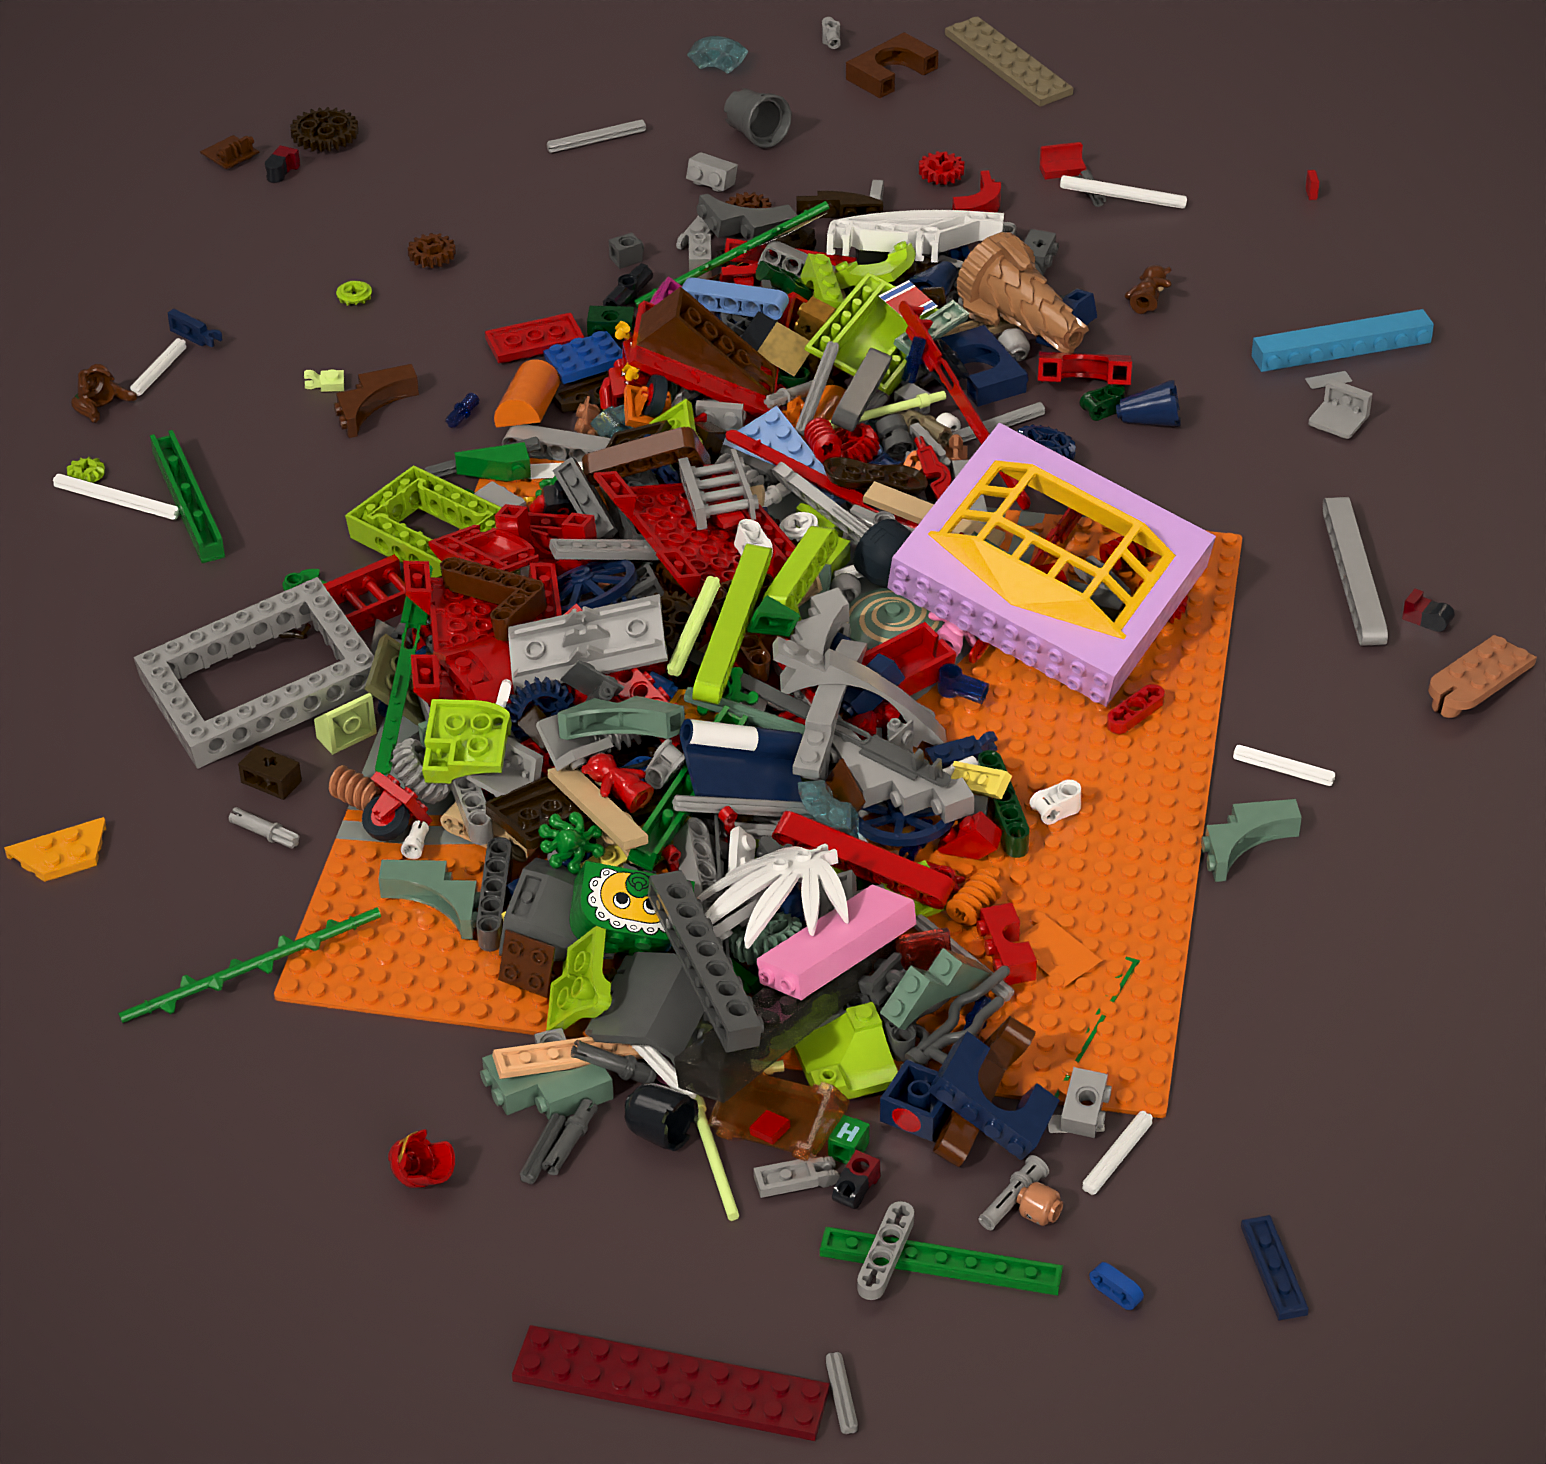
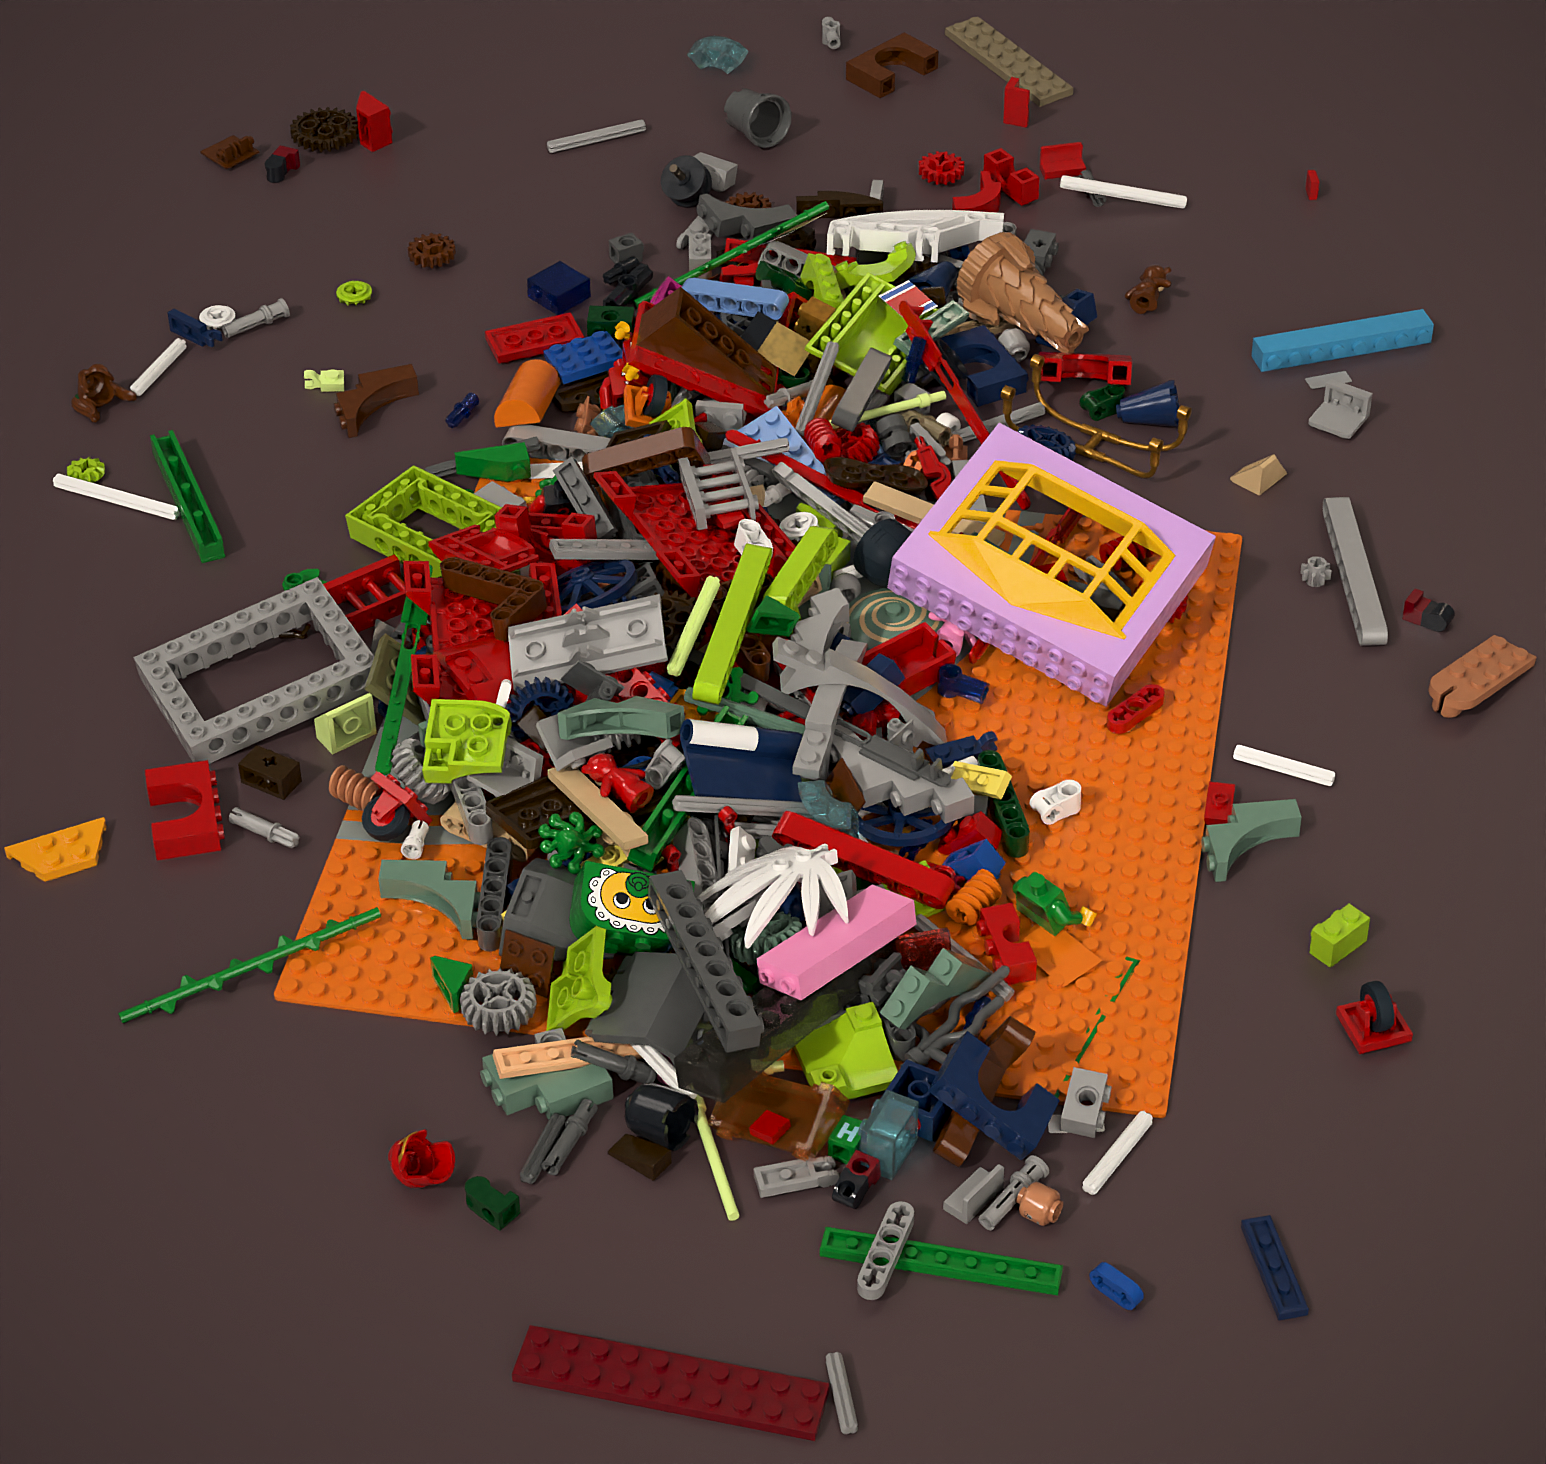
(193, 833): none -> red arch
(216, 316): none -> white gear
(265, 315): none -> light grey pin
(373, 122): none -> red slope
(451, 978): none -> green slope
(490, 1203): none -> dark green leg
(497, 994): none -> light grey gear
(558, 288): none -> clear blue brick
(620, 269): none -> black axle
(641, 1155): none -> dark brown slope
(685, 181): none -> black wheel
(751, 451): none -> light grey axle
(890, 1132): none -> clear light blue brick
(975, 857): none -> blue slope
(975, 1193): none -> light grey panel
(1016, 104): none -> red panel
(1020, 184): none -> red arch
(1047, 904): none -> green torso
(1155, 445): none -> pearl gold bar
(1219, 803): none -> red plate
(1259, 475): none -> tan slope
(1316, 571): none -> light grey gear
(1339, 935): none -> lime brick
(1374, 1019): none -> red plate

